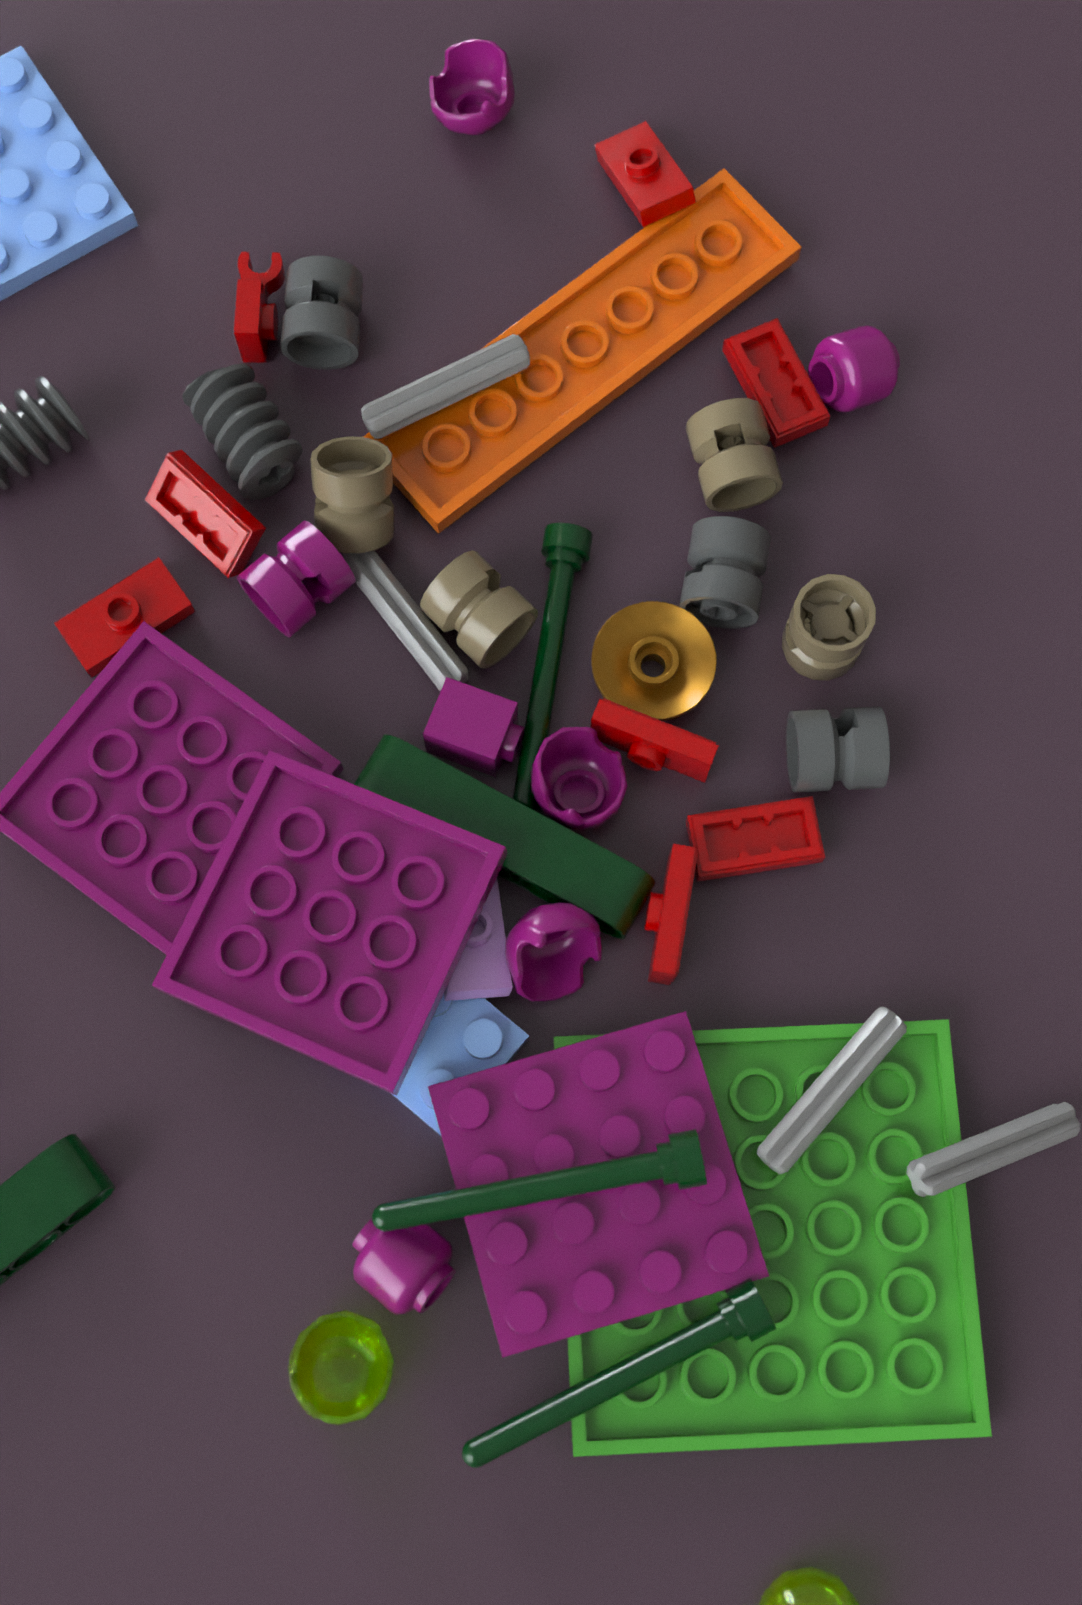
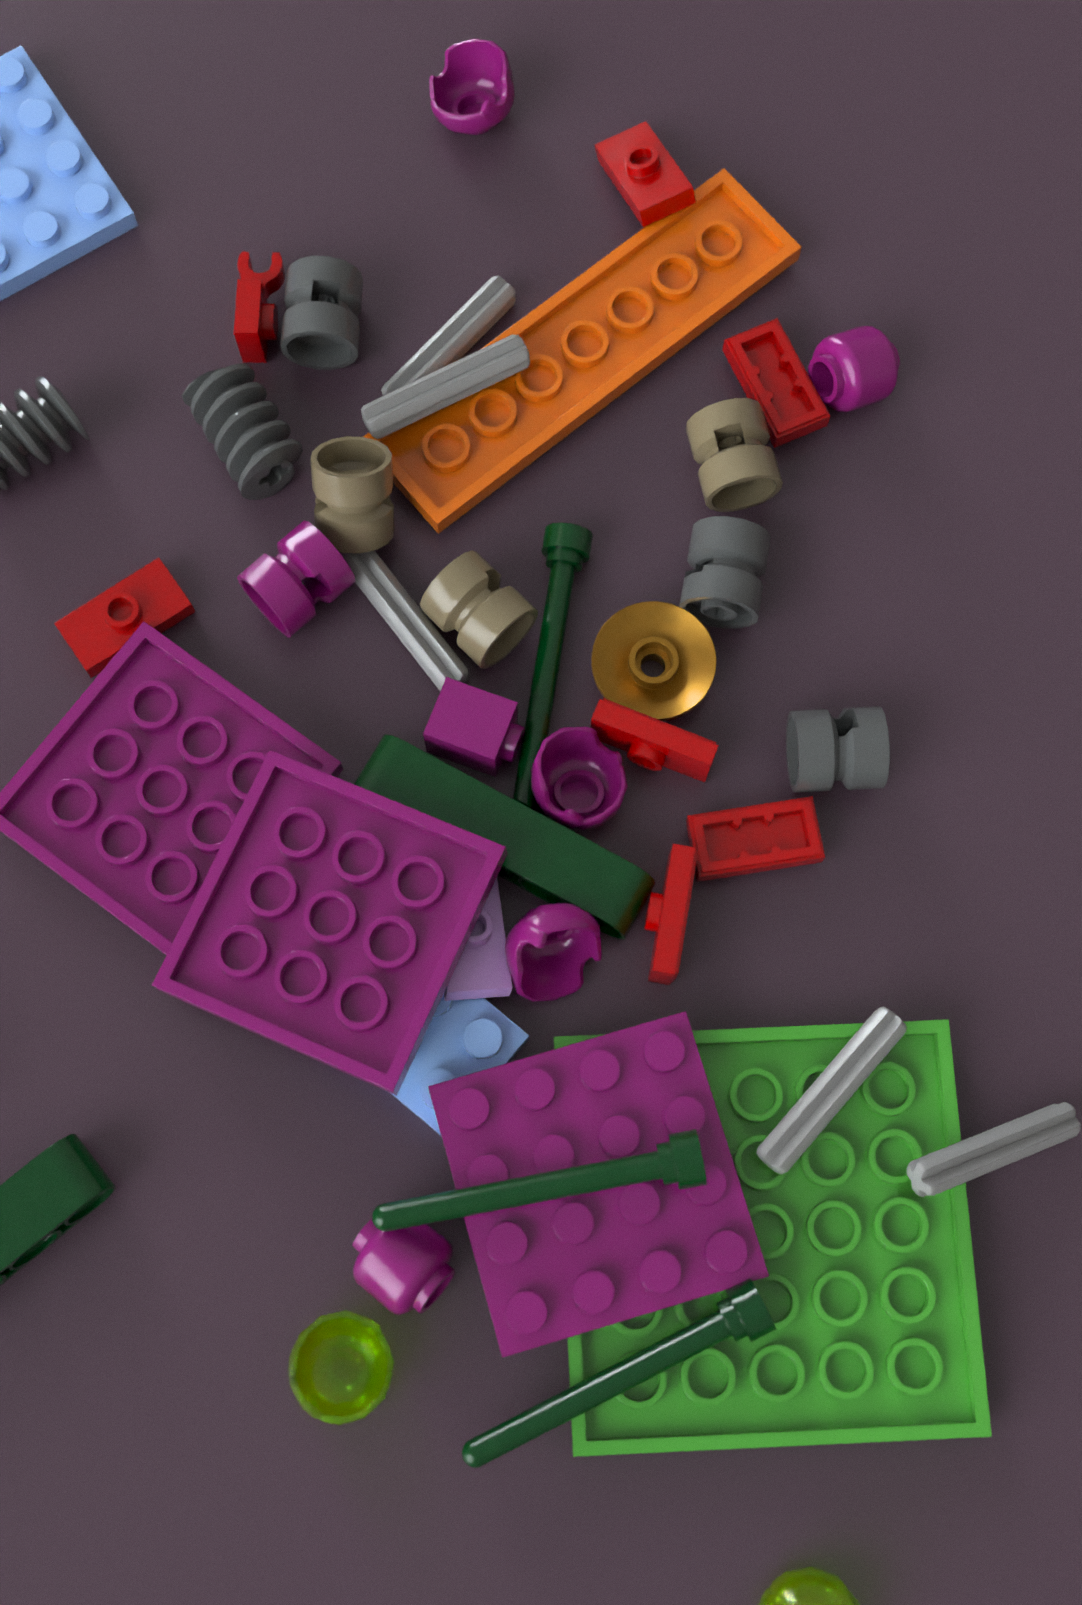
(205, 513): plate -> none
(457, 334): none -> light grey axle
(828, 627): dark tan wheel -> none

